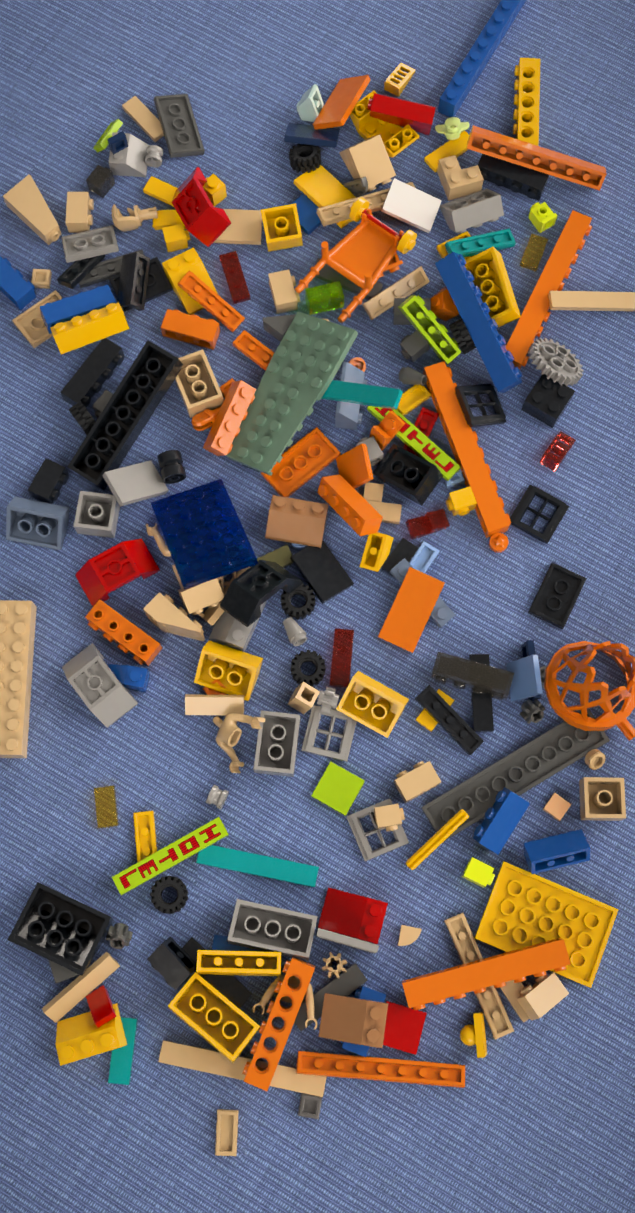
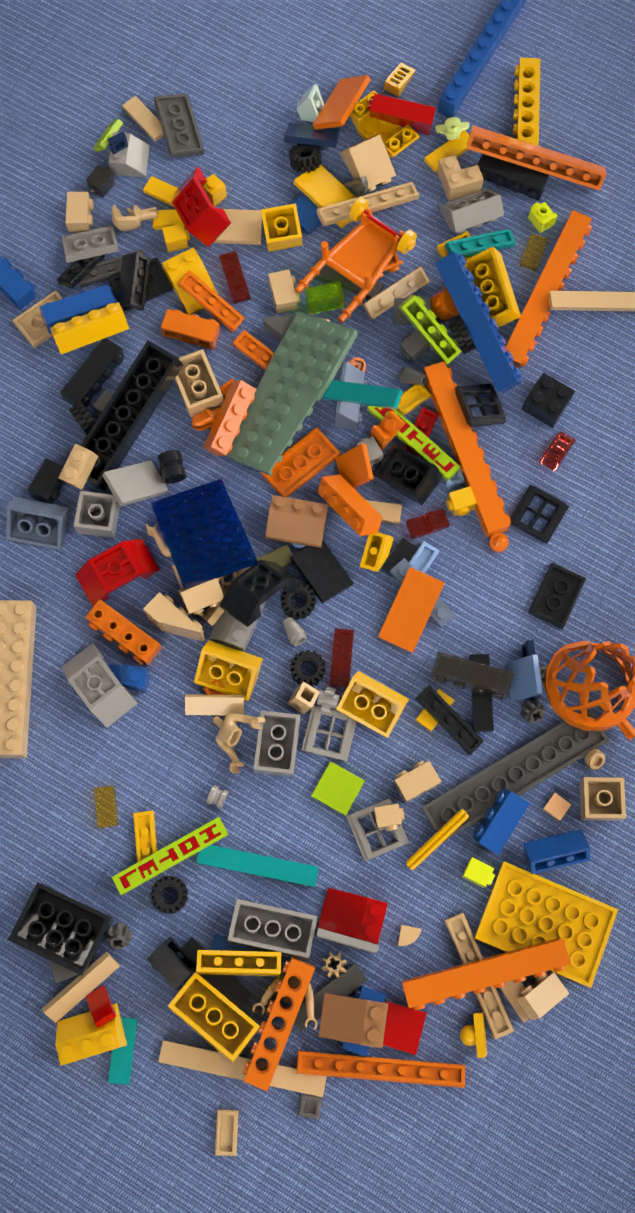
(32, 209): tan slope -> none
(41, 278): tan tile -> none
(78, 466): none -> tan brick
(154, 156): light grey wheel -> none
(373, 492): tan tile -> none
(411, 205): white tile -> none
(555, 361): light grey gear -> none

